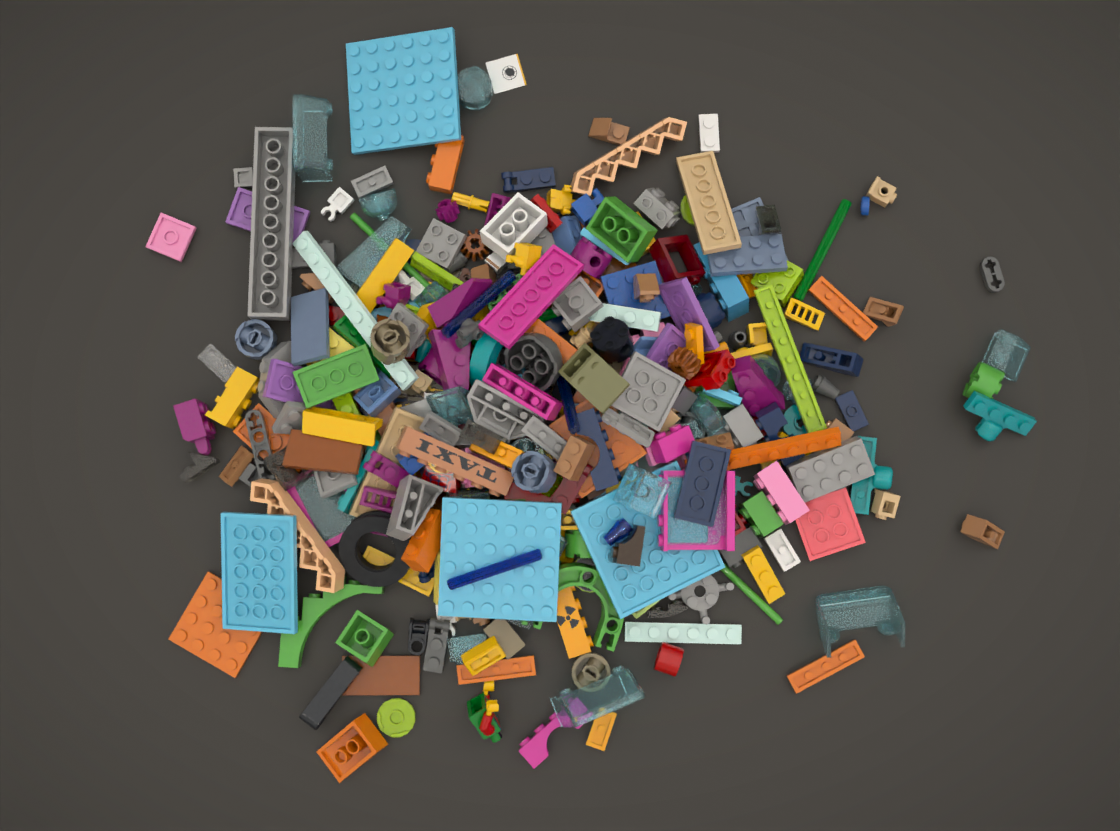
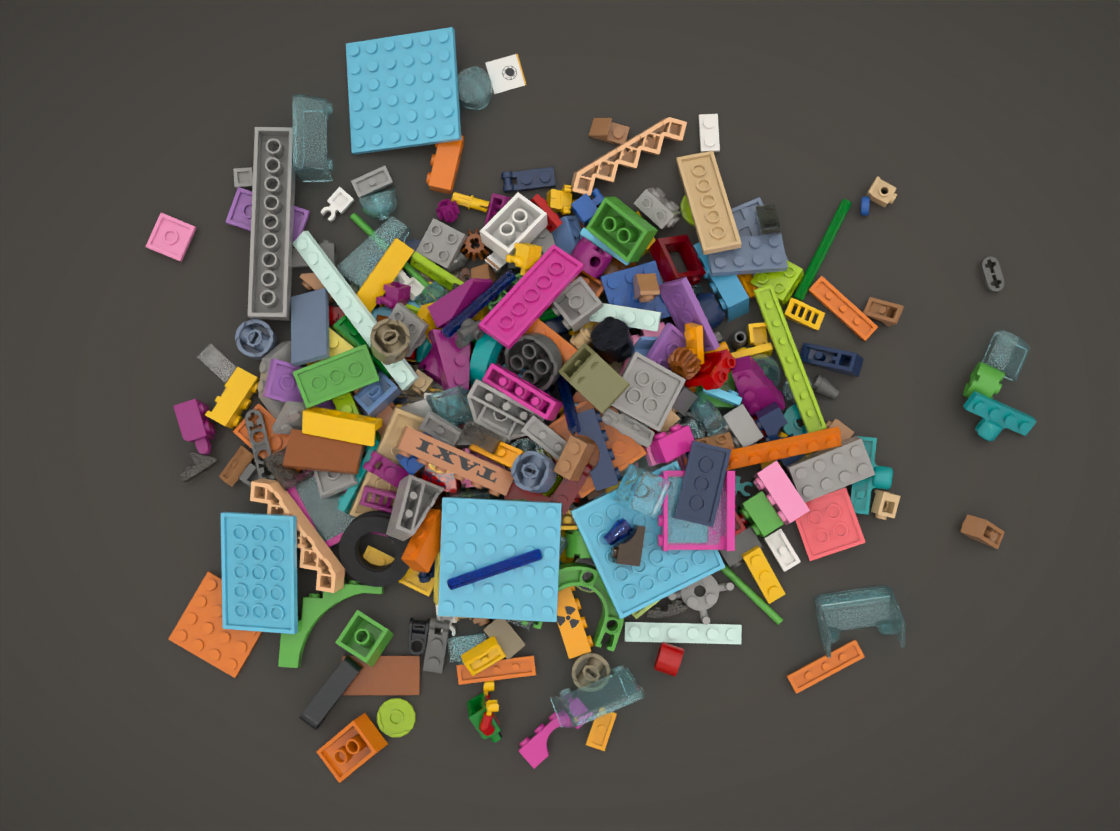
(851, 411): dark blue plate -> none

